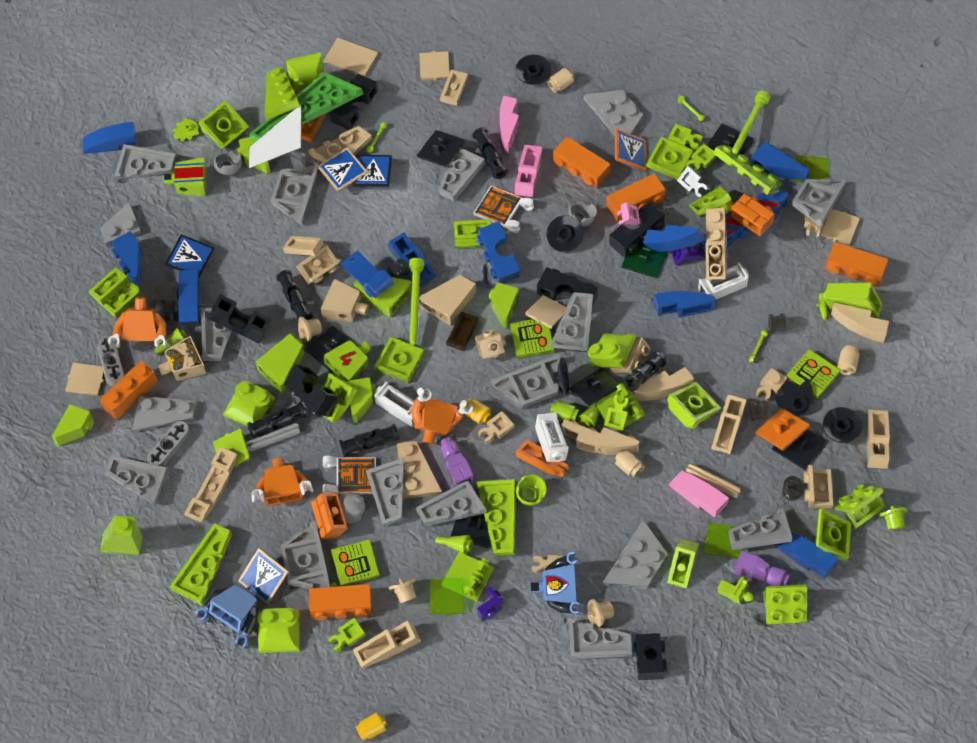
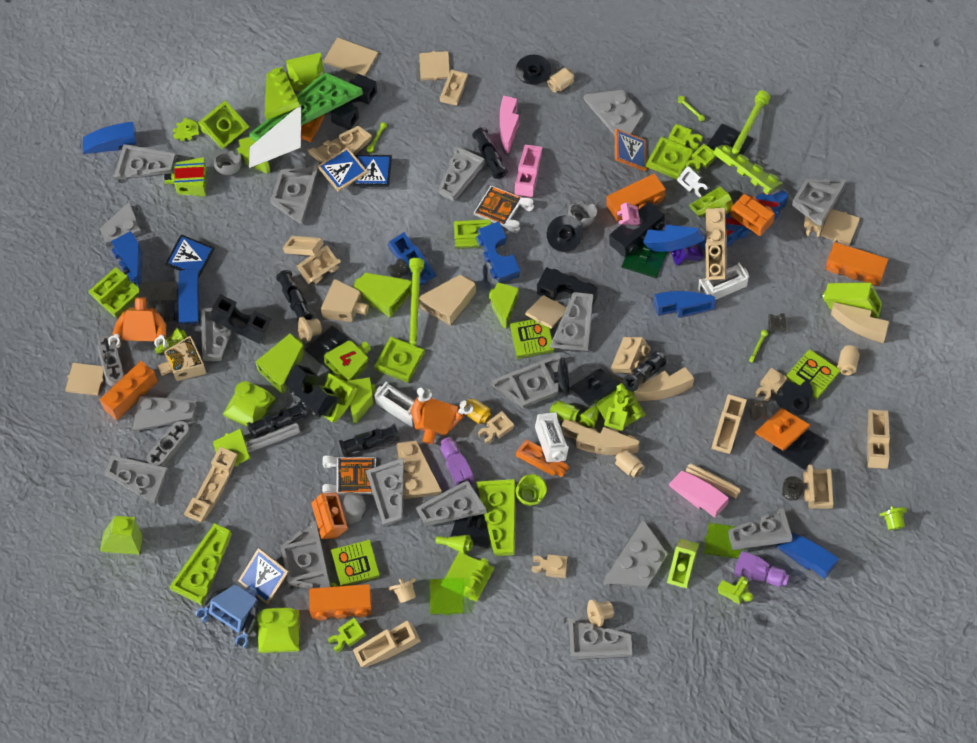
(72, 425): lime slope -> none
(281, 484): orange torso -> none
(371, 279): blue door -> none
(371, 726): yellow brick -> none
(440, 148): black piece -> none
(462, 331): dark brown tile -> none
(490, 344): tan brick -> none
(490, 608): dark purple bracket -> none
(559, 585): torso -> none
(581, 162): orange brick -> none
(611, 350): lime slope -> none
(647, 668): black brick -> none
(692, 405): lime slope -> none
(778, 163): blue slope -> none
(785, 604): lime bracket -> none
(816, 165): clear neon green piece -> none
(822, 306): lime helmet -> none
(833, 534): lime slope -> none
(842, 417): black dish -> none
(861, 504): lime bracket -> none

